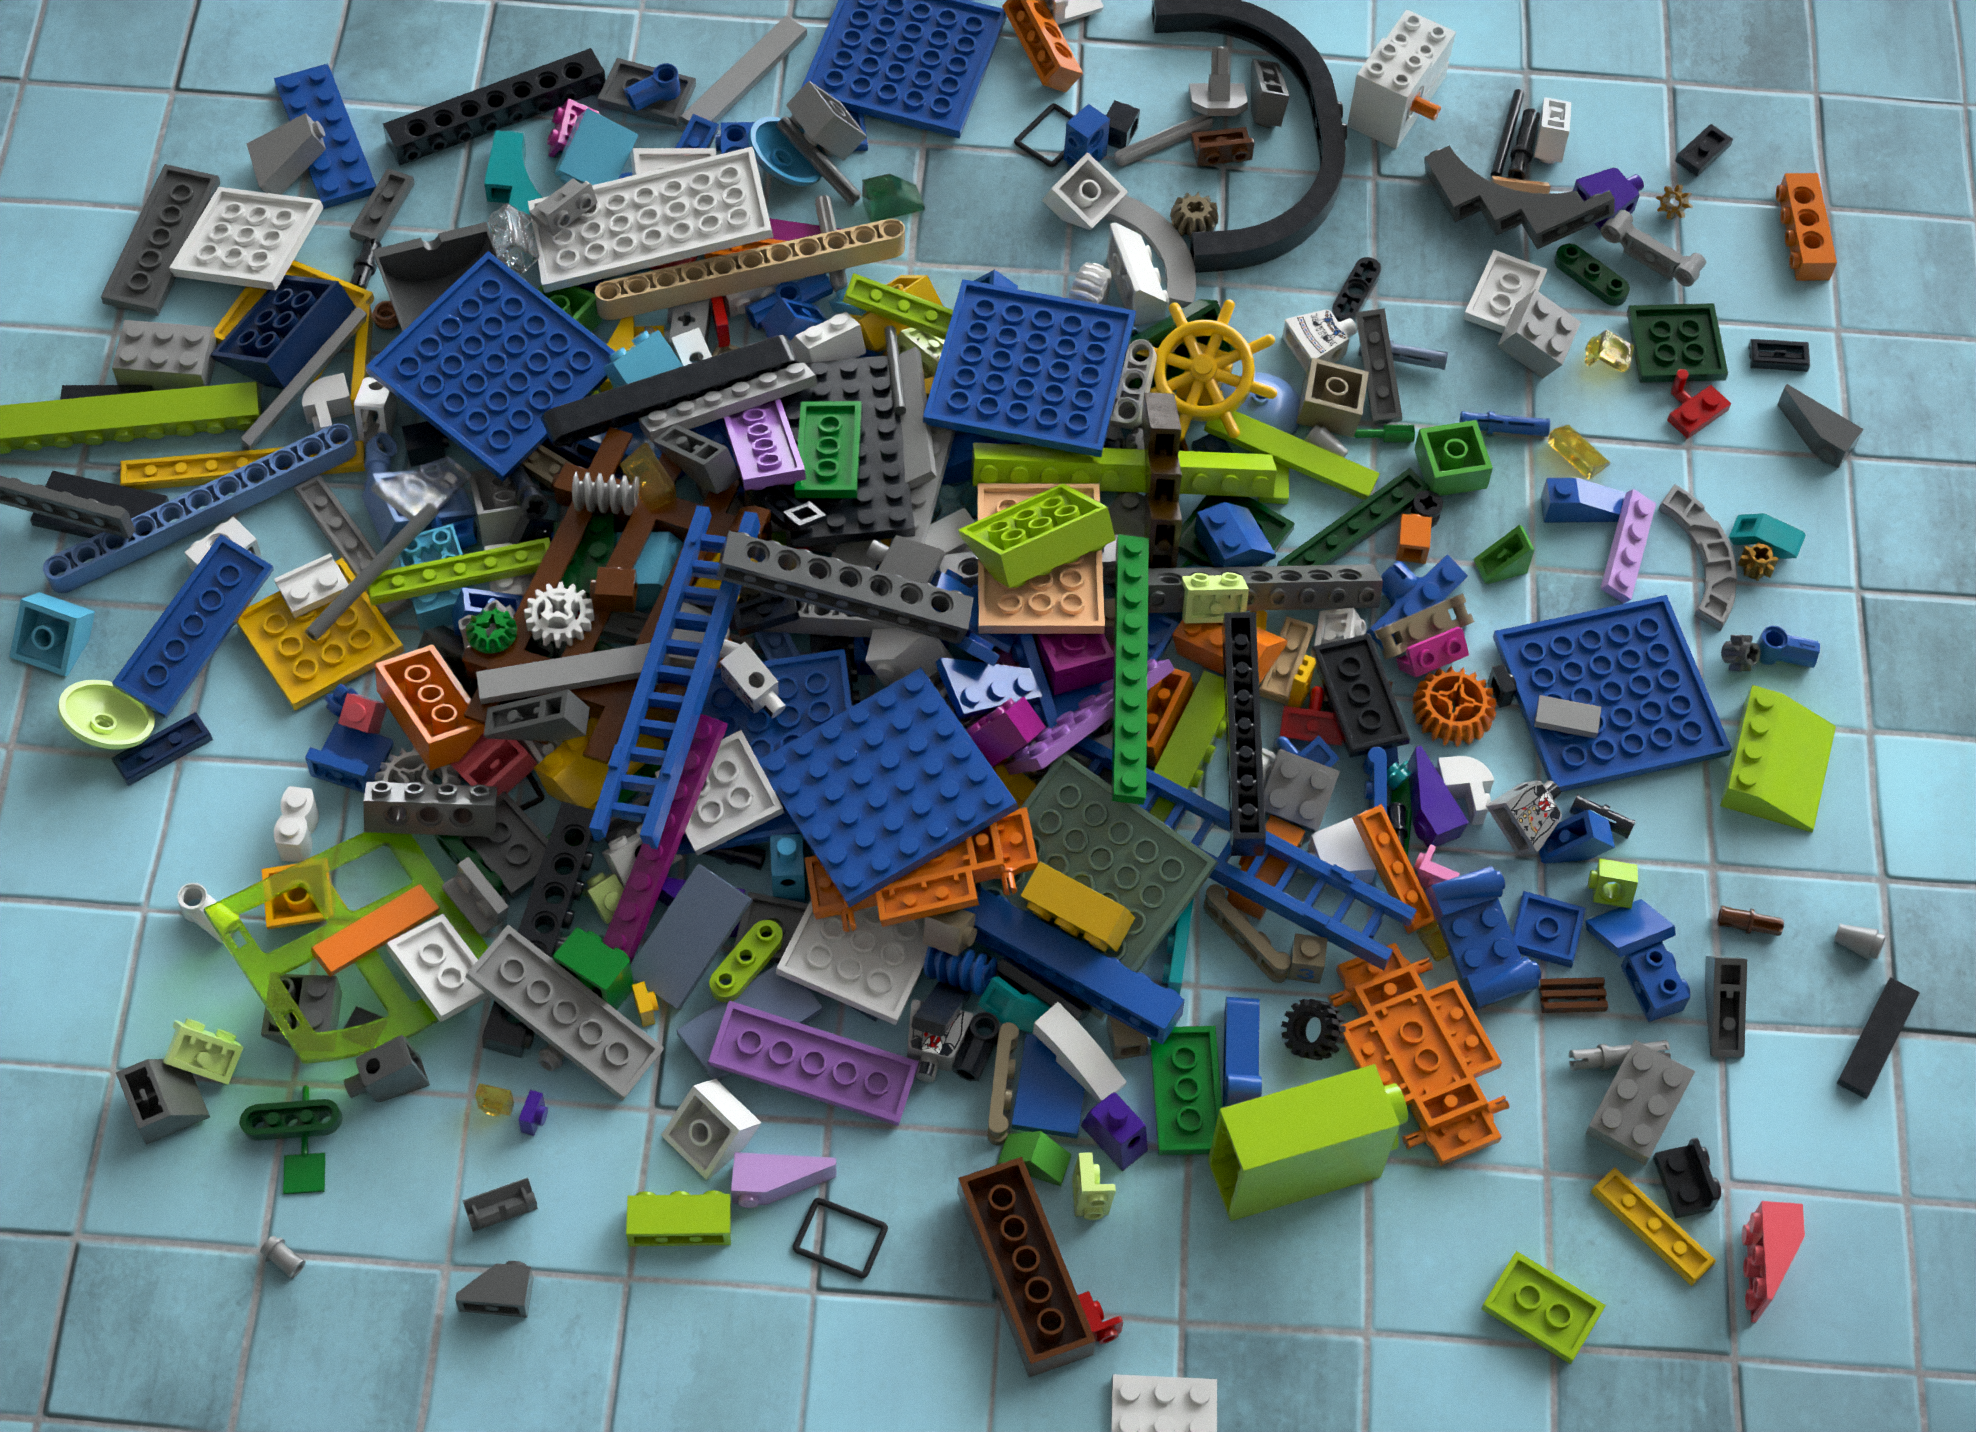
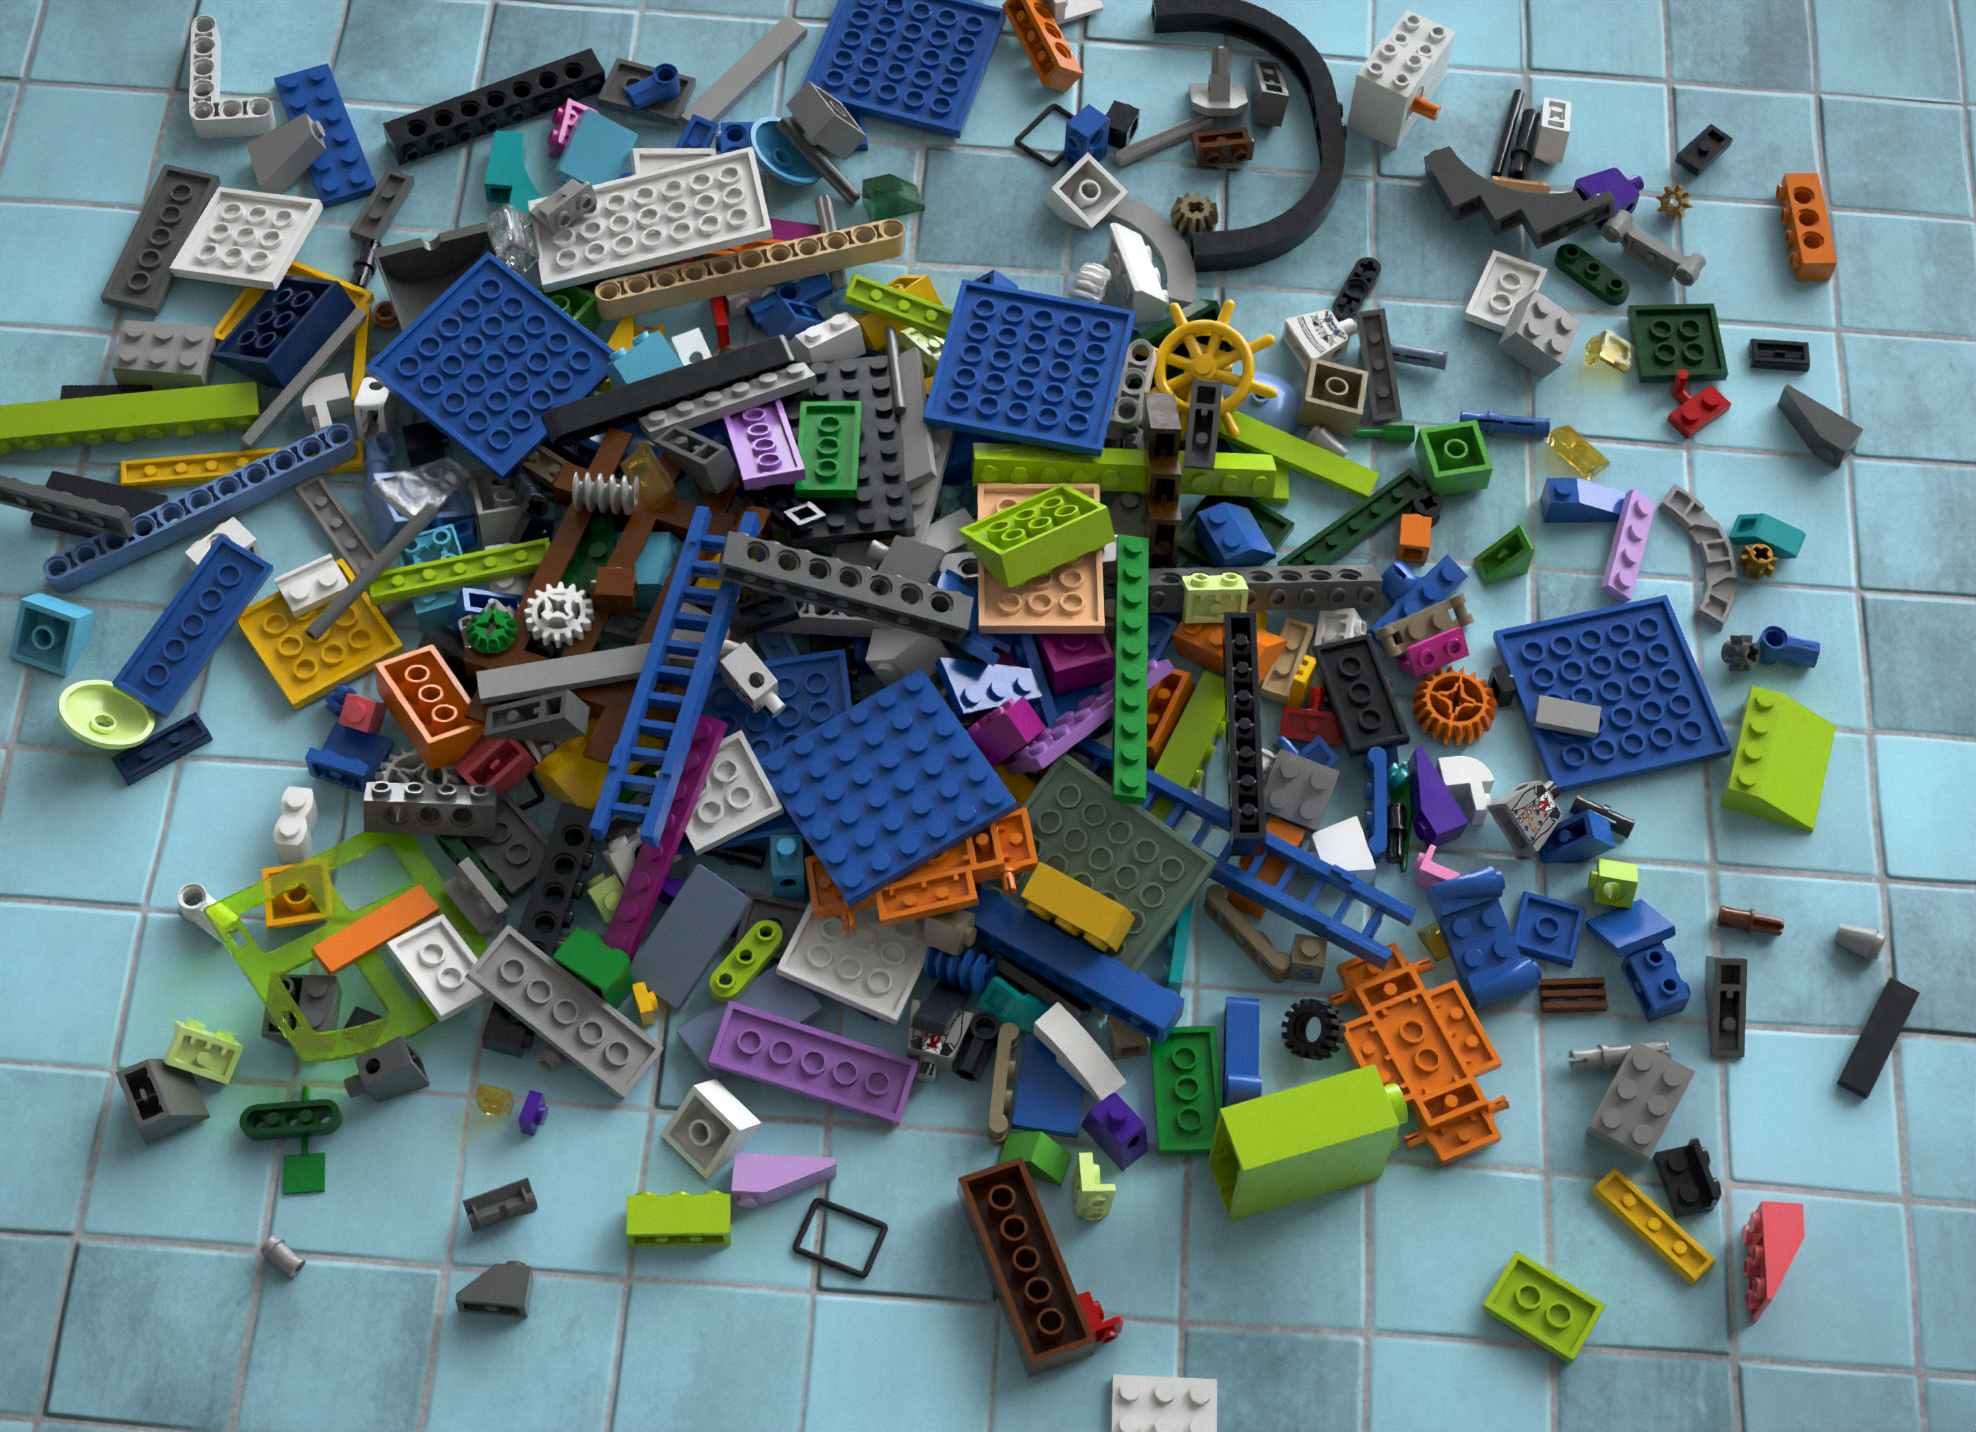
(209, 113): none -> white beam
(686, 318): light grey brick -> none
(1203, 424): none -> dark grey slope
(1393, 864): orange tile -> none

